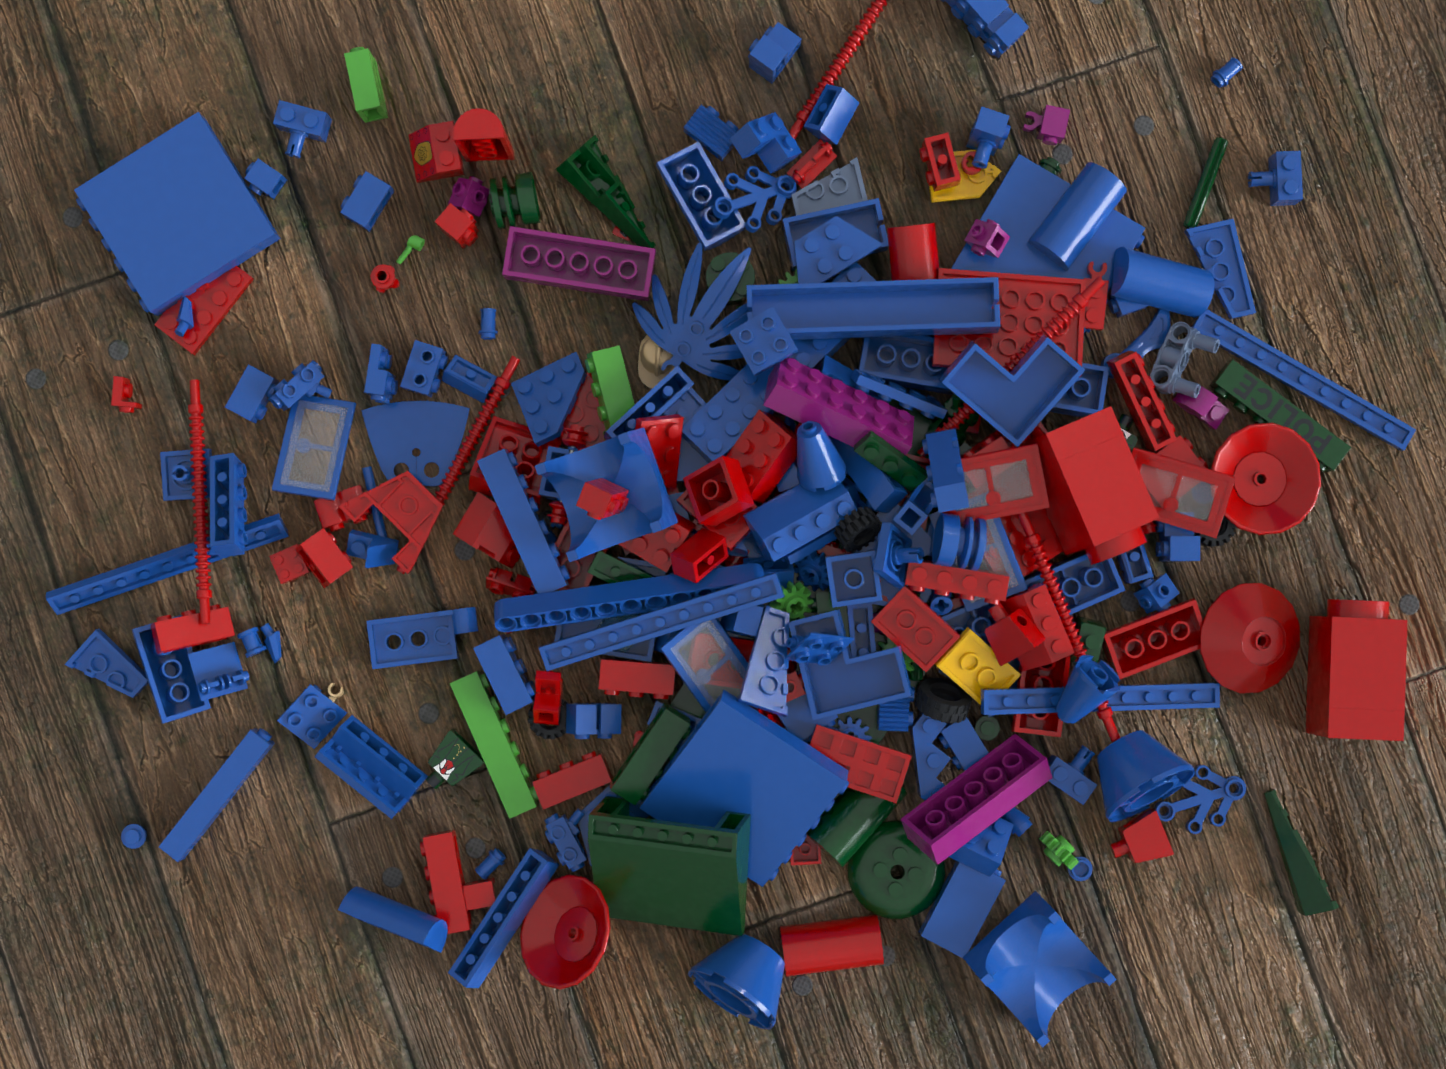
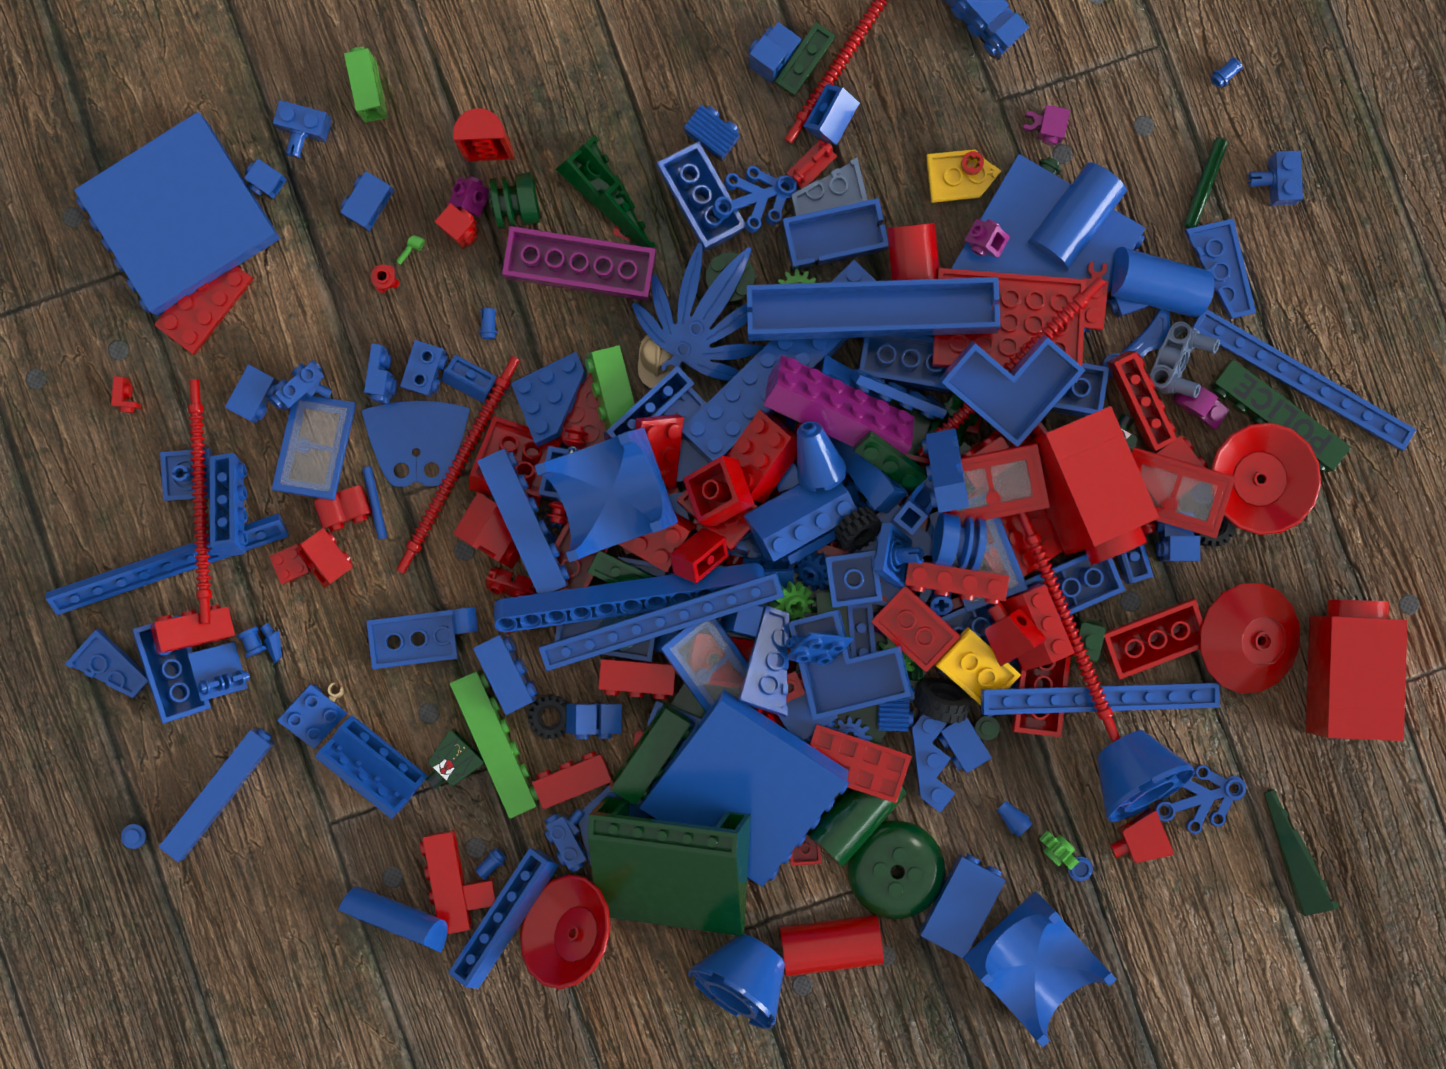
(184, 317): blue bar -> none
(374, 548): blue slope -> none
(407, 506): red wing -> none
(435, 152): red slope -> none
(547, 697): red brick -> none
(602, 498): red brick -> none
(764, 341): blue plate -> none
(769, 140): blue brick -> none
(805, 59): none -> dark green plate
(831, 250): blue wing -> none
(940, 161): red brick -> none
(976, 798): magenta brick -> none
(986, 849): blue brick -> none
(987, 135): blue brick -> none
(1070, 776): blue brick -> none
(1086, 689): blue cone -> none
(1156, 593): blue brick -> none

